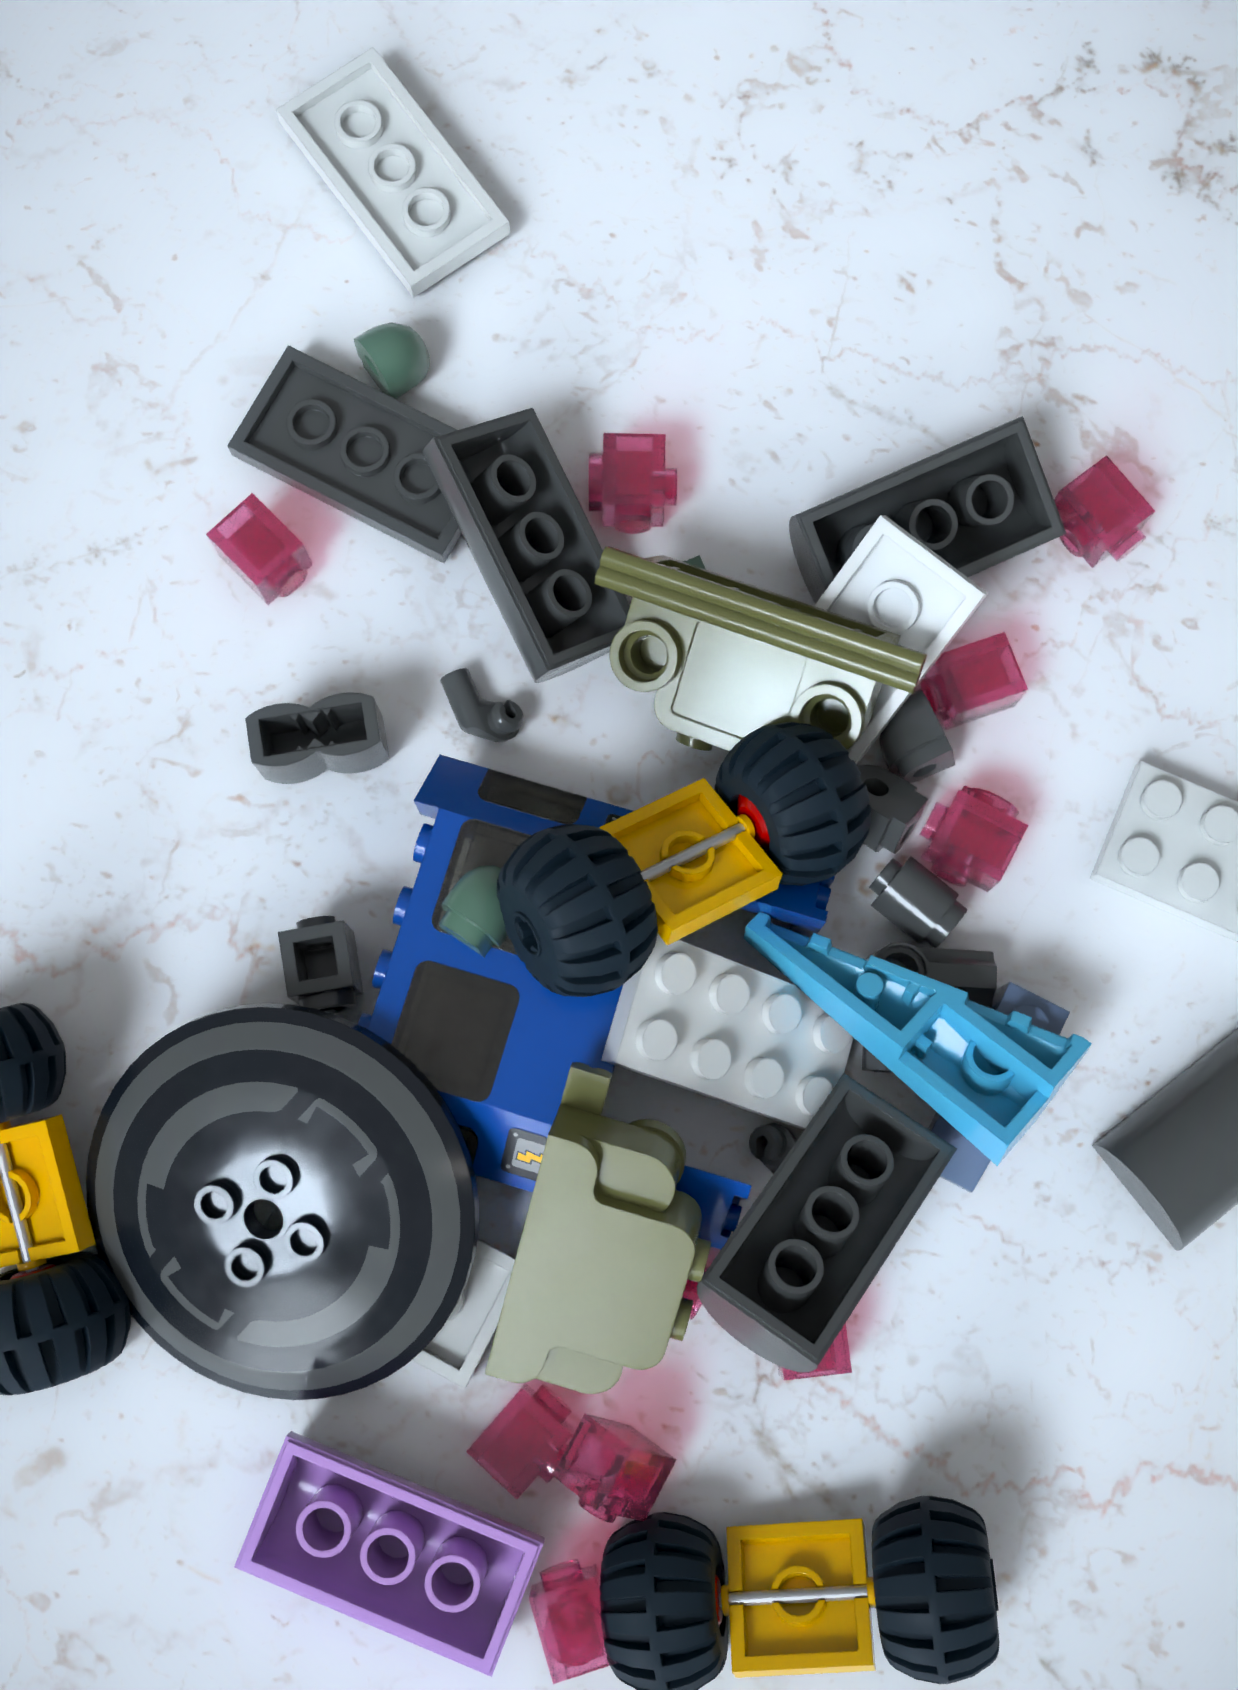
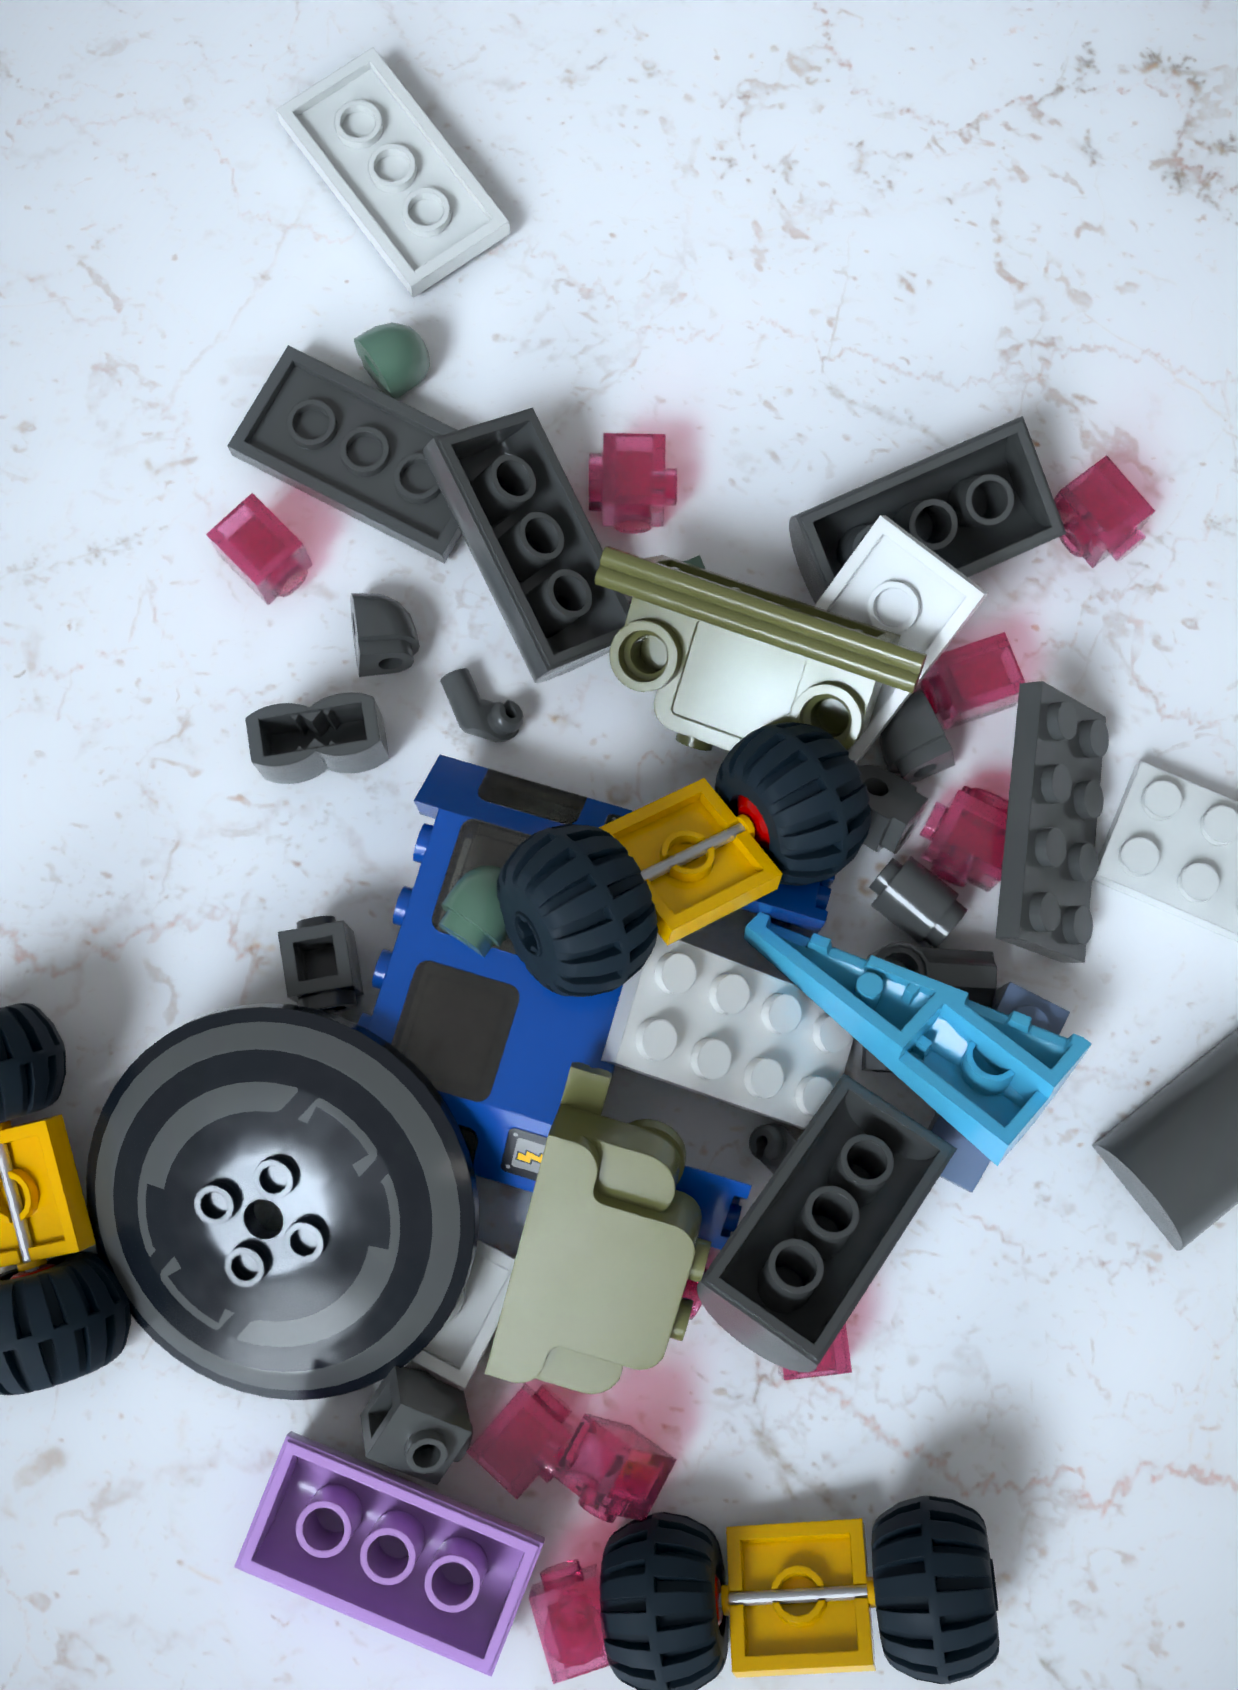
(382, 634): none -> dark grey piece
(416, 1424): none -> dark grey brick
(1052, 824): none -> dark grey plate

